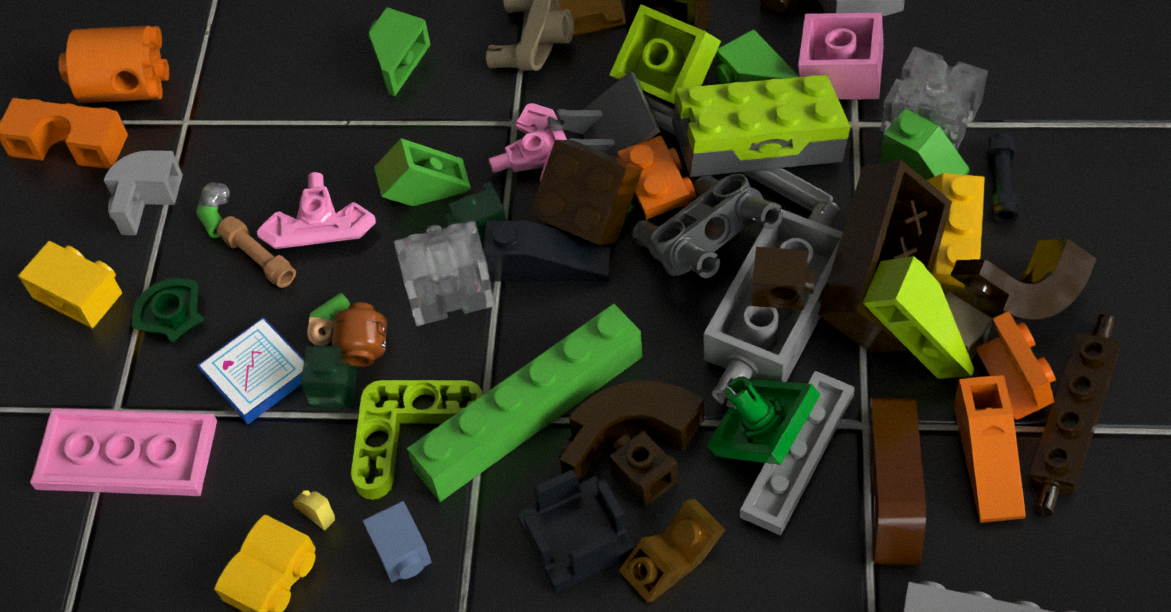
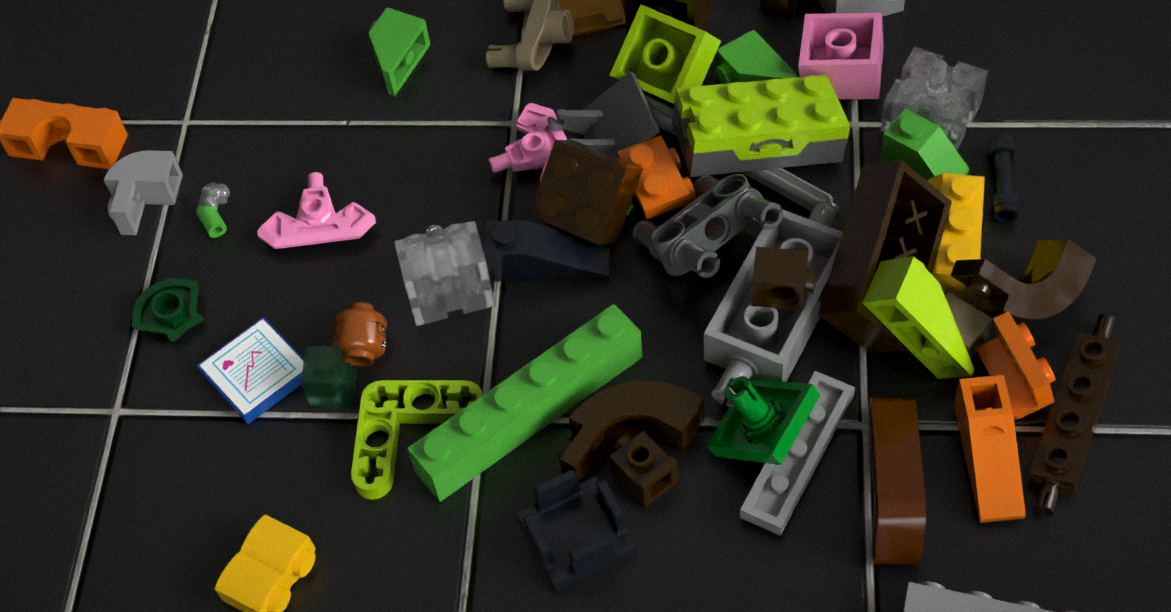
(71, 283): yellow brick -> none
(114, 64): orange cylinder -> none
(124, 452): bright pink tile -> none
(276, 268): medium nougat bar -> none
(315, 508): light yellow tile -> none
(322, 319): arm -> none
(397, 542): sand blue brick -> none
(420, 174): bright green slope -> none
(478, 208): clear green brick -> none
(669, 556): pearl gold slope -> none

